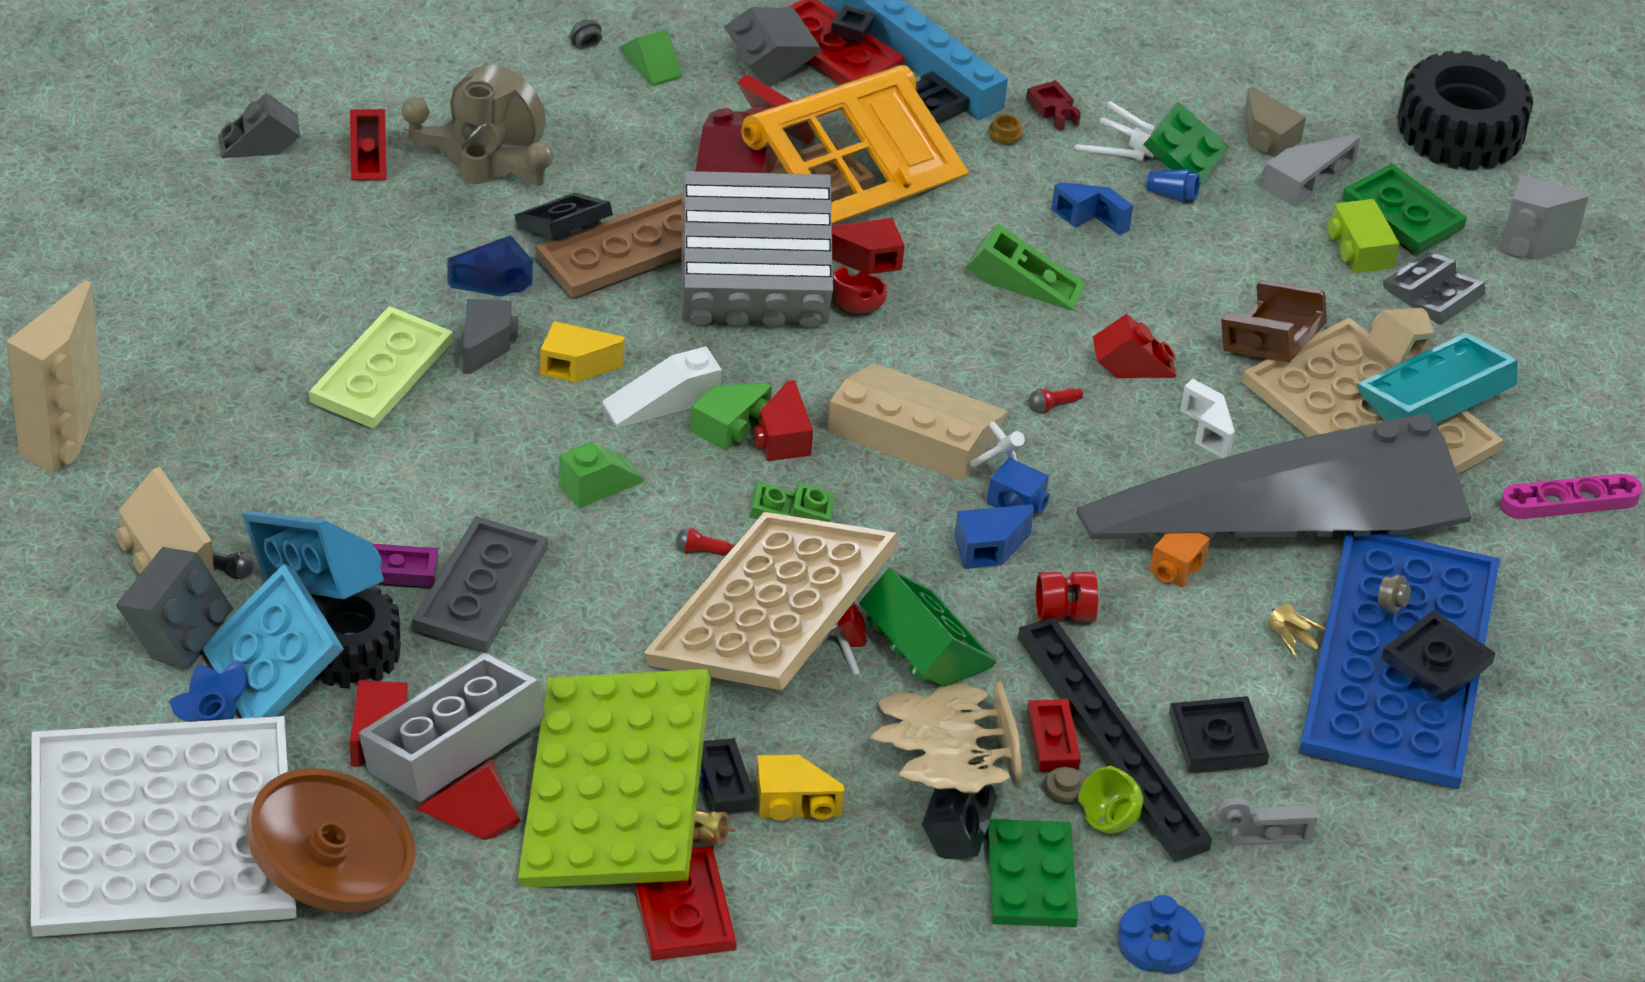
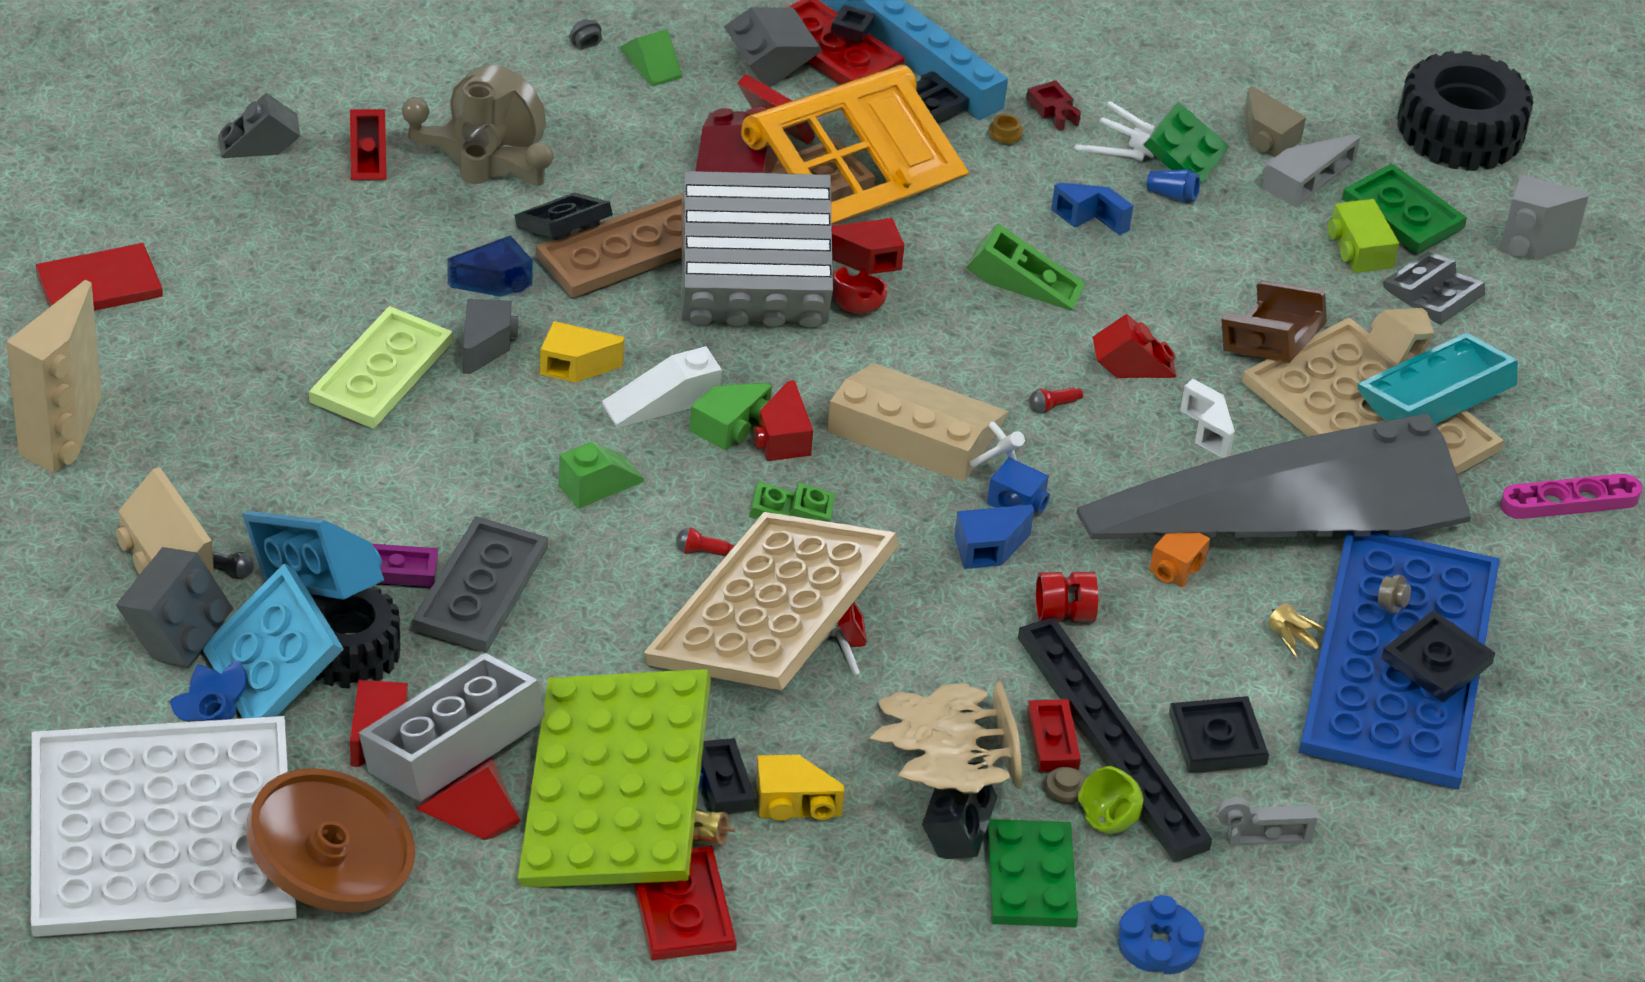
(116, 276): none -> red tile
(924, 630): green slope -> none

